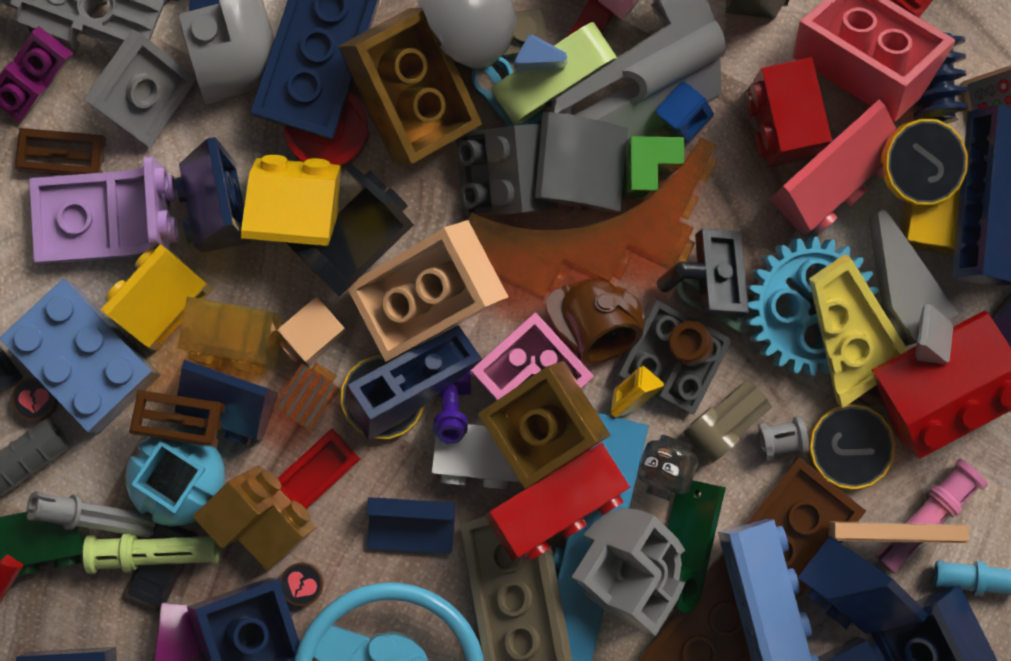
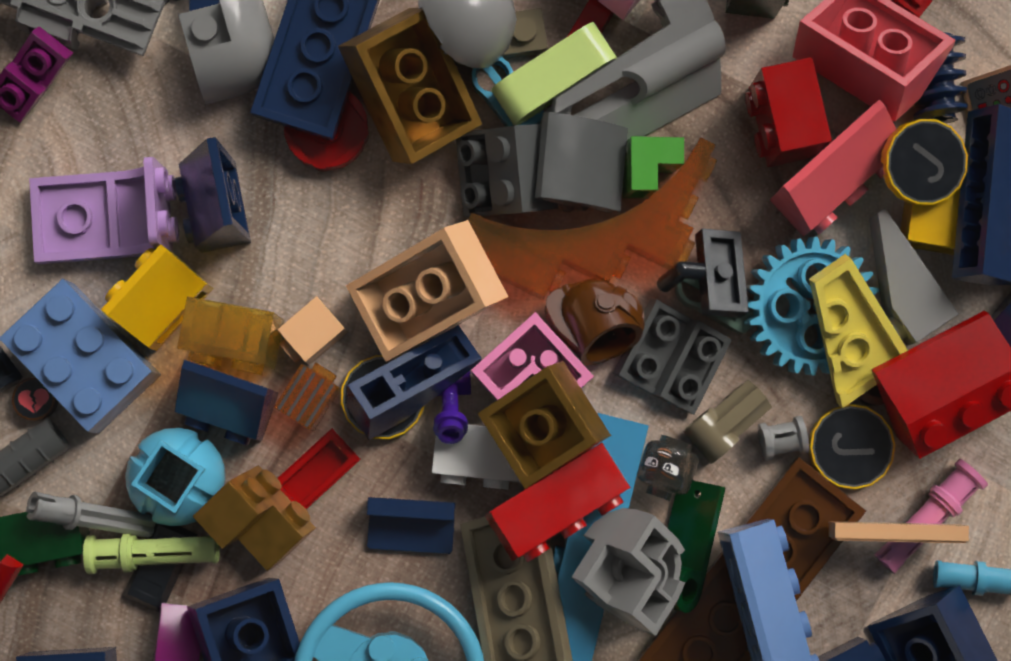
(96, 156): reddish brown tile -> none
(140, 88): light grey plate -> none
(211, 424): reddish brown tile -> none
(291, 200): yellow slope -> none
(302, 583): tile -> none
(360, 235): black panel -> none
(539, 56): medium blue slope -> none
(635, 391): yellow slope -> none
(685, 111): blue slope -> none
(690, 343): reddish brown tile -> none
(857, 591): dark blue slope -> none
(933, 336): light grey slope -> none

